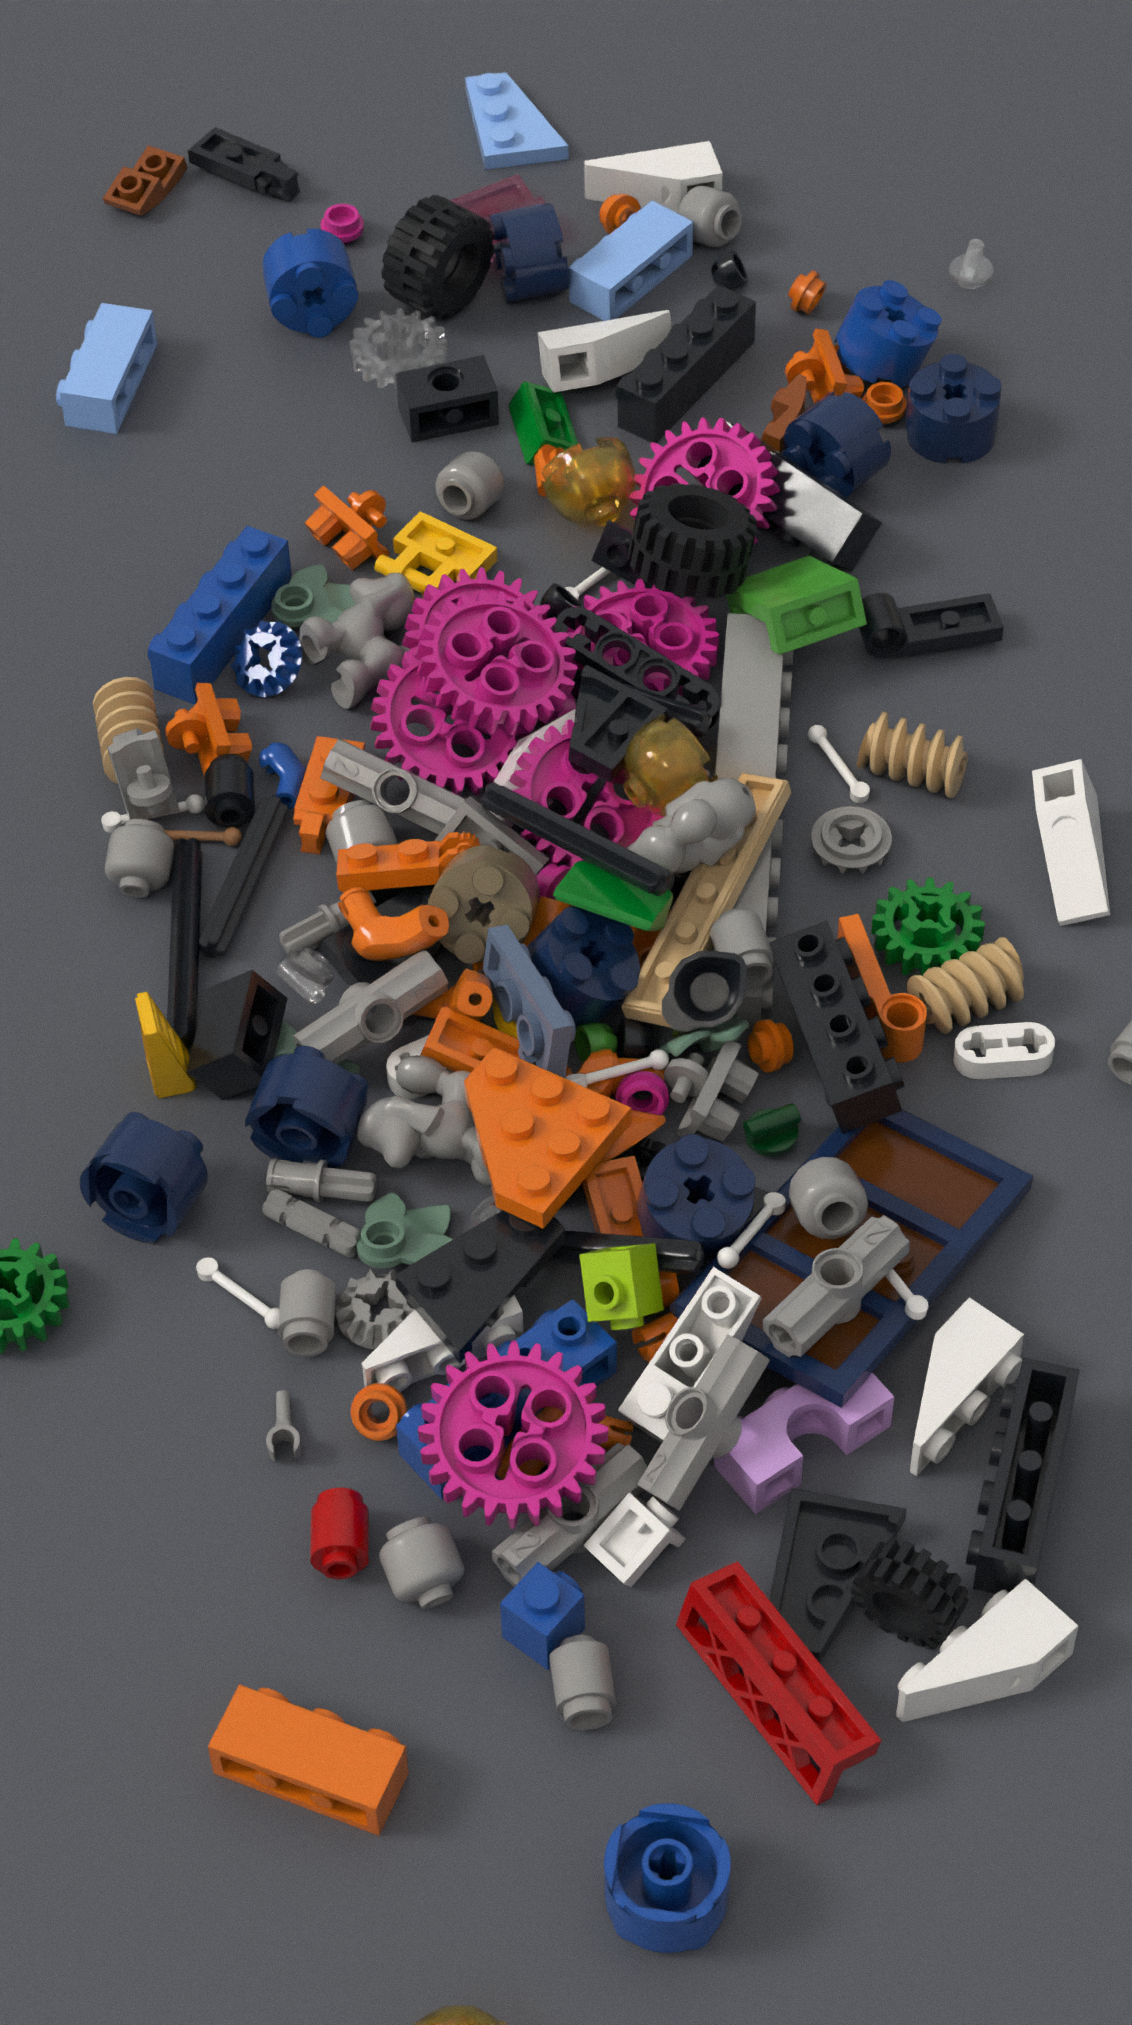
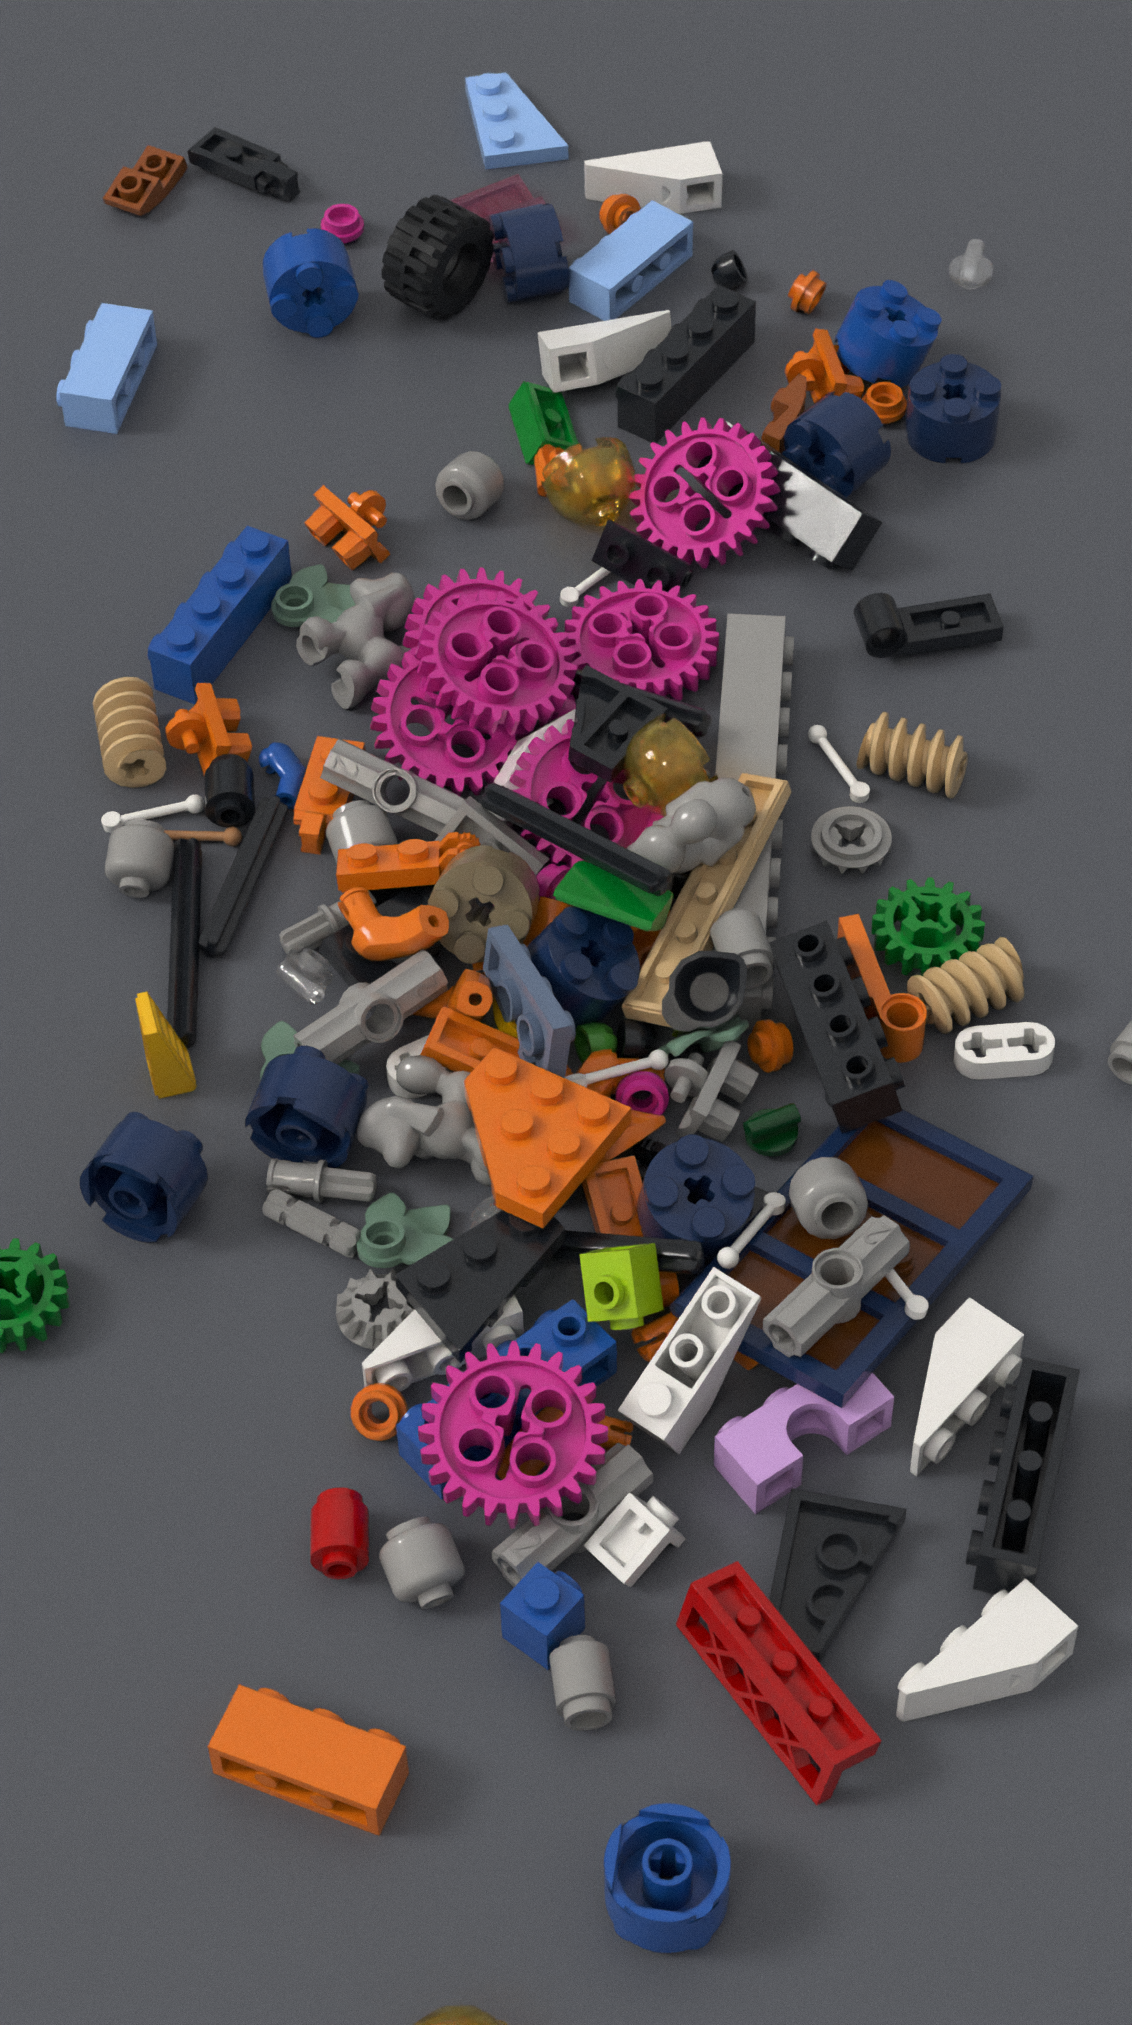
(142, 774): light grey hips -> none
(208, 1271): white hinge -> none
(236, 1034): black brick -> none
(283, 1427): light grey hand -> none
(284, 659): blue gear -> none
(306, 1312): light grey brick -> none
(396, 345): clear gear -> none
(438, 548): yellow plate -> none
(447, 398): black brick -> none
(558, 600): black hinge -> none
(641, 663): black beam -> none
(692, 541): black tyre -> none
(703, 1422): light grey piece -> none
(714, 215): light grey head -> none
(800, 602): bright green panel -> none
(910, 1593): black tyre -> none
(1072, 841): white slope -> none

